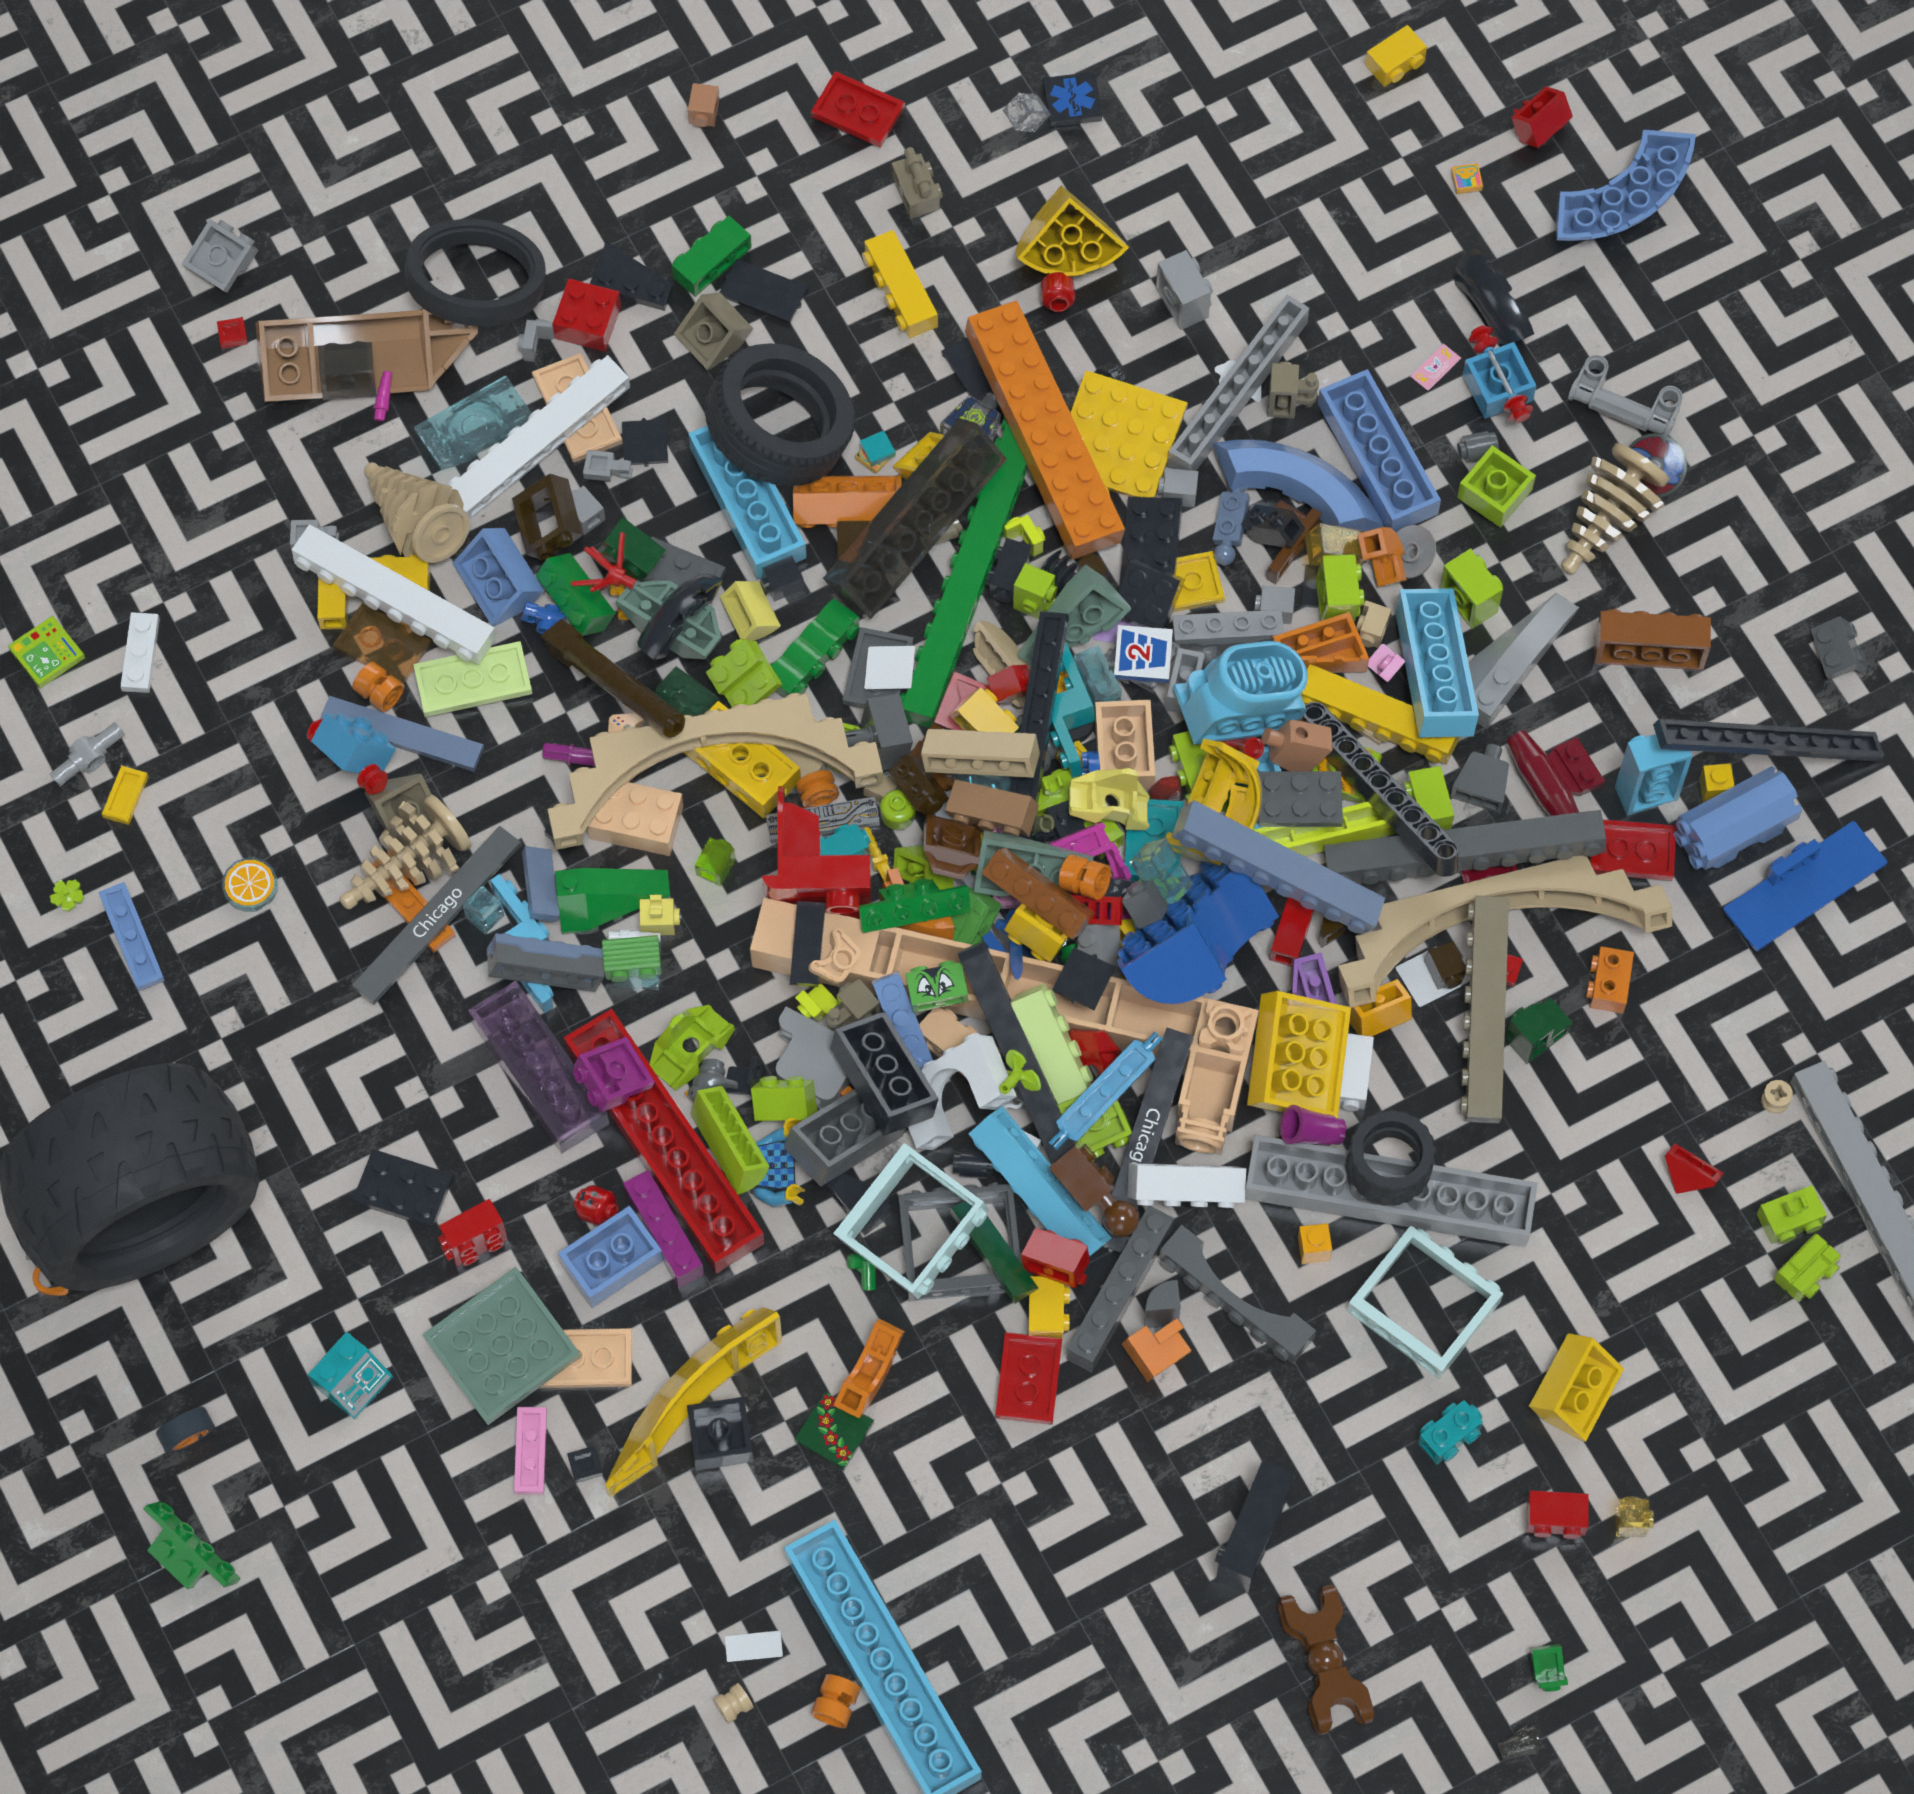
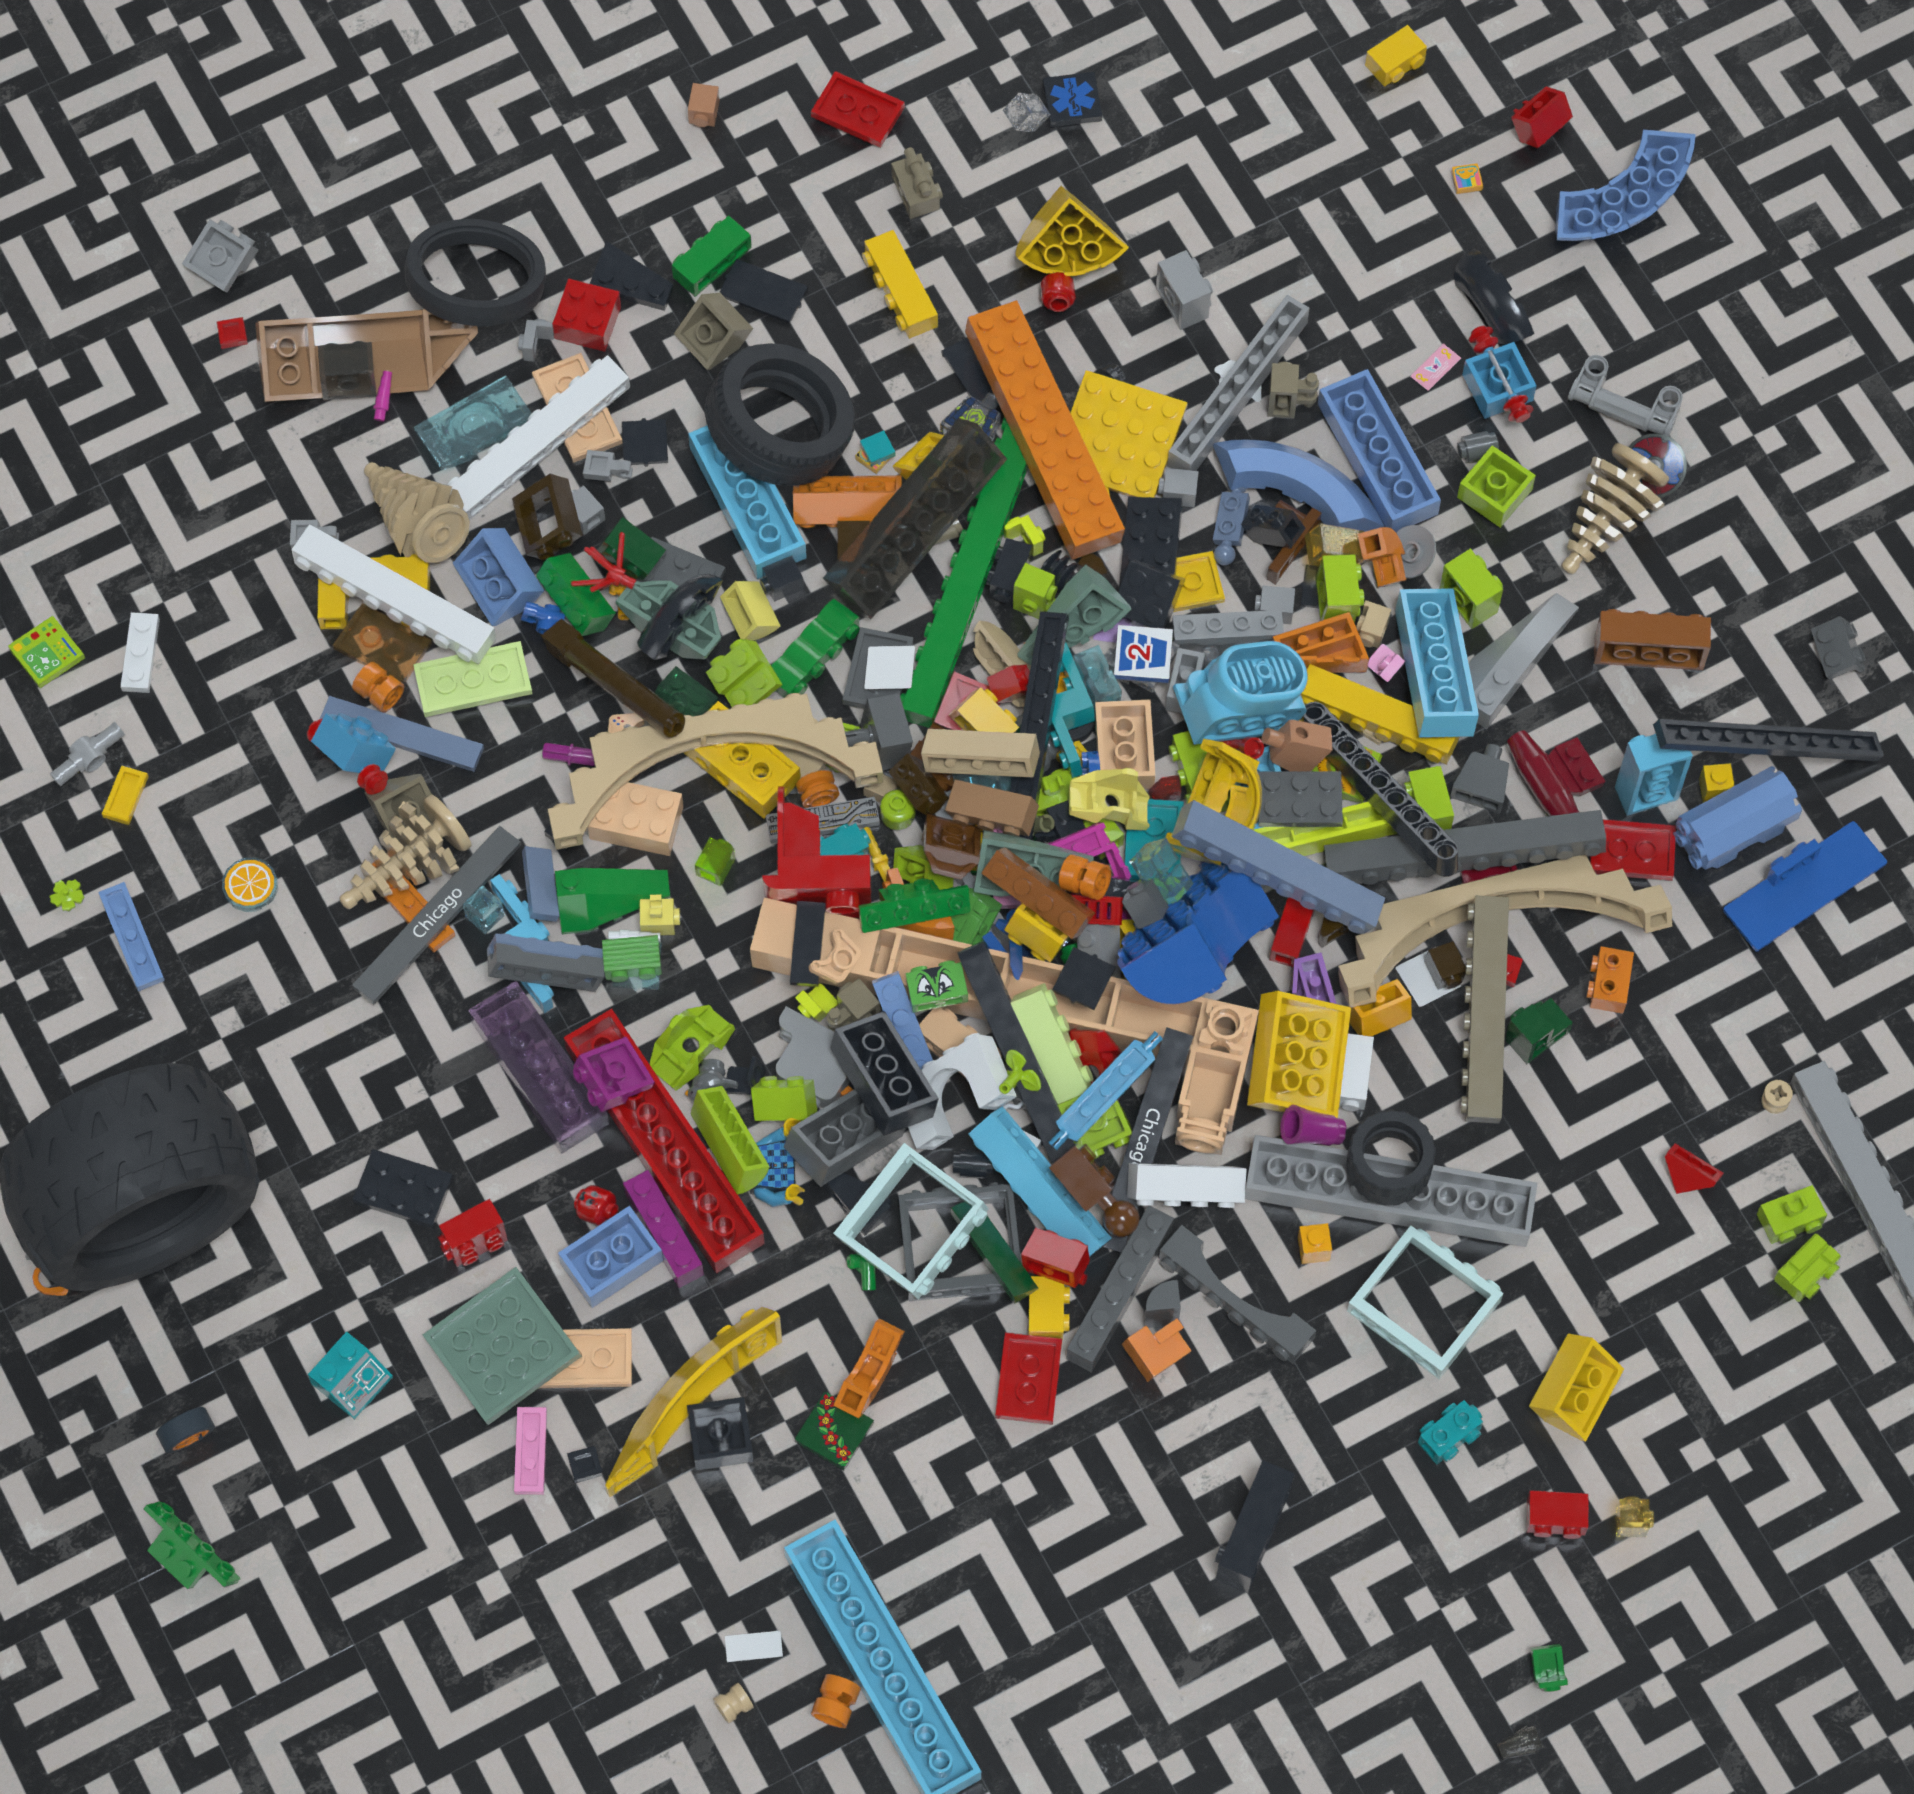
(1325, 1659): reddish brown piece -> none

